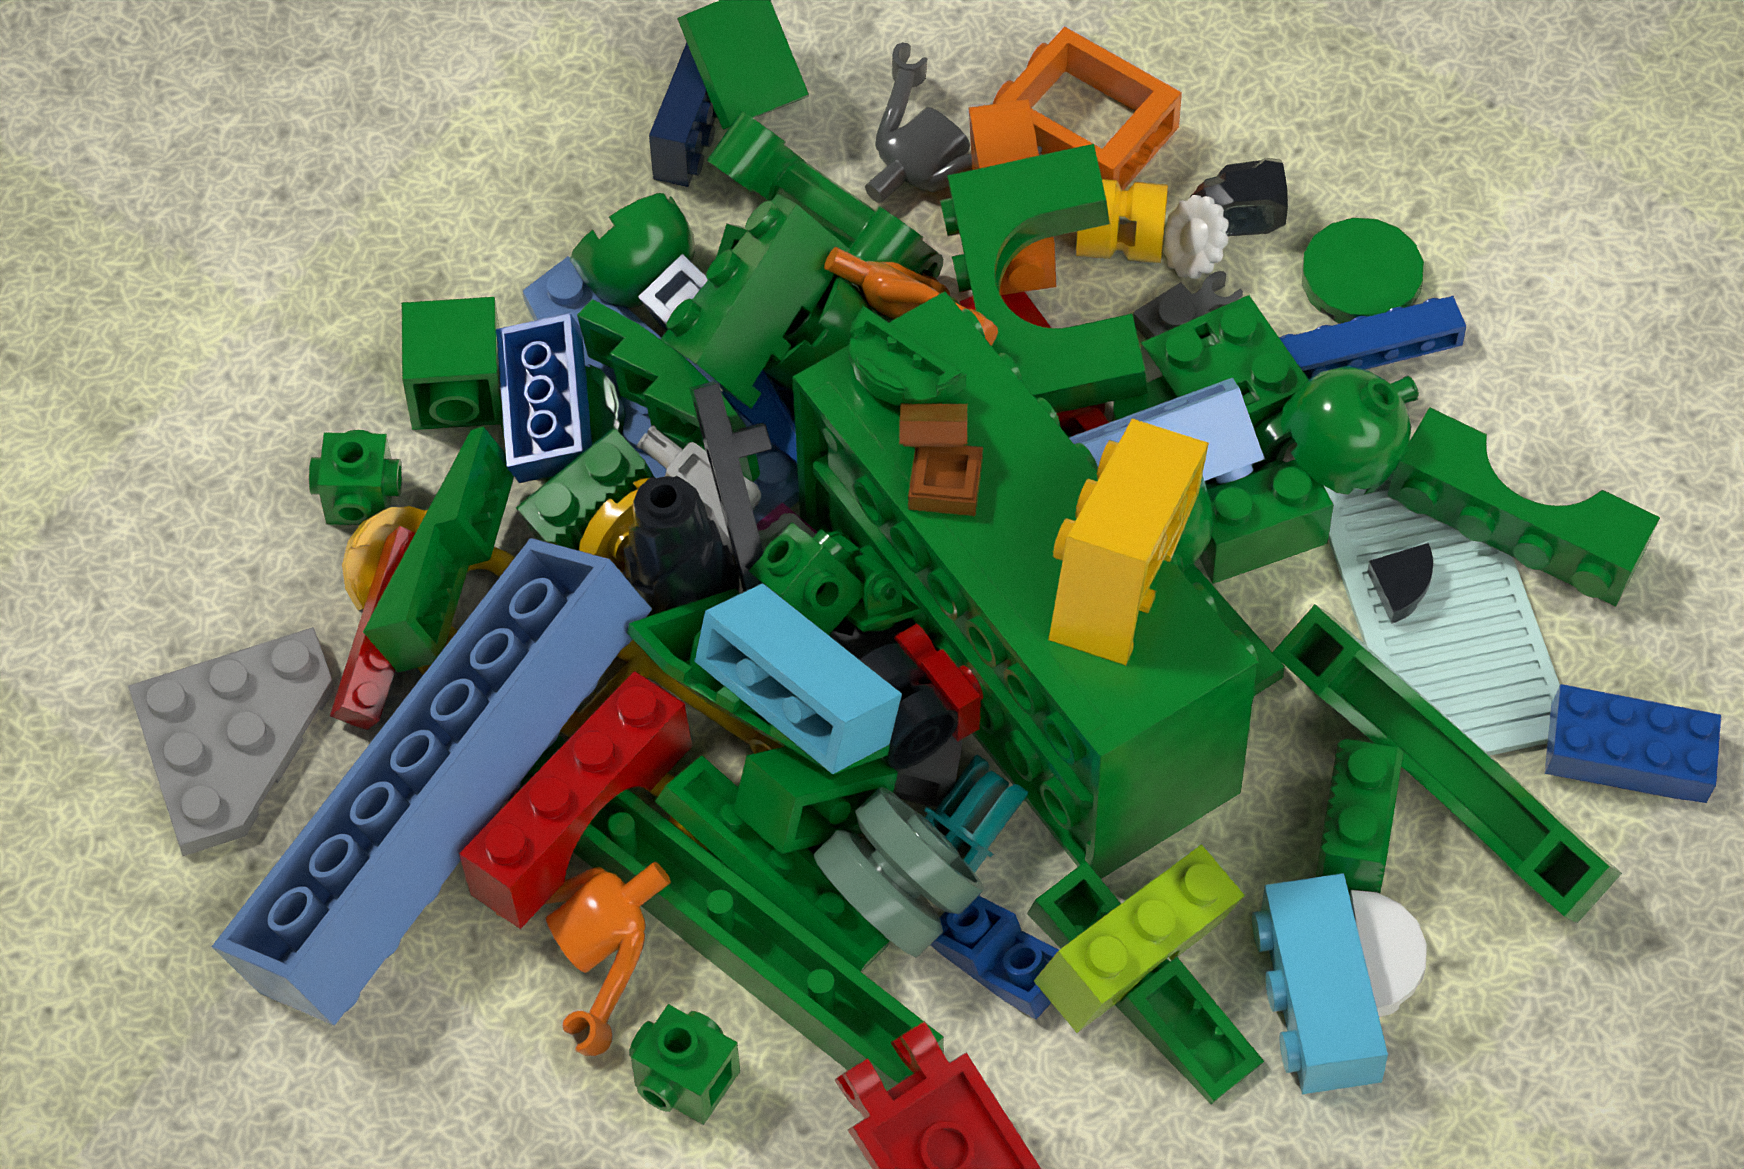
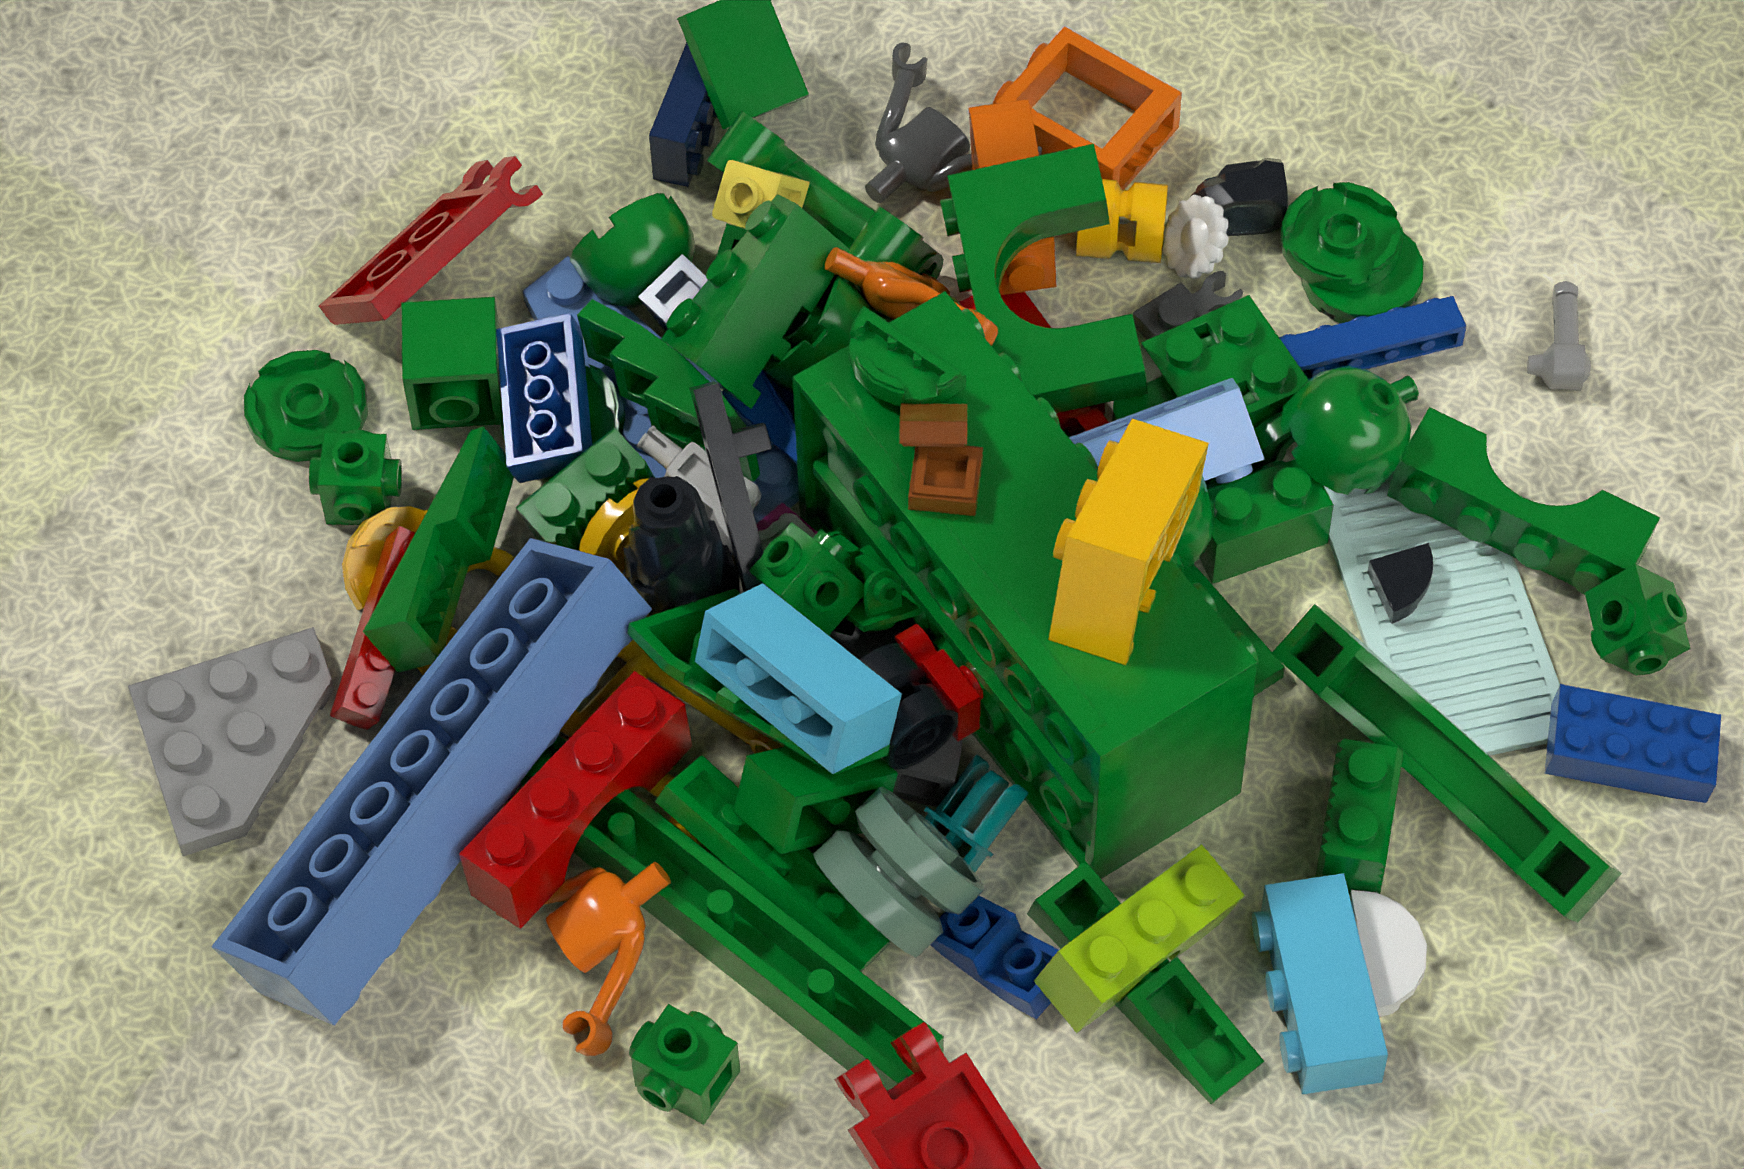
(298, 429): none -> green tile
(428, 244): none -> red tile
(748, 186): none -> light yellow bracket
(1341, 237): none -> green tile
(1565, 361): none -> light grey piece
(1637, 621): none -> green brick

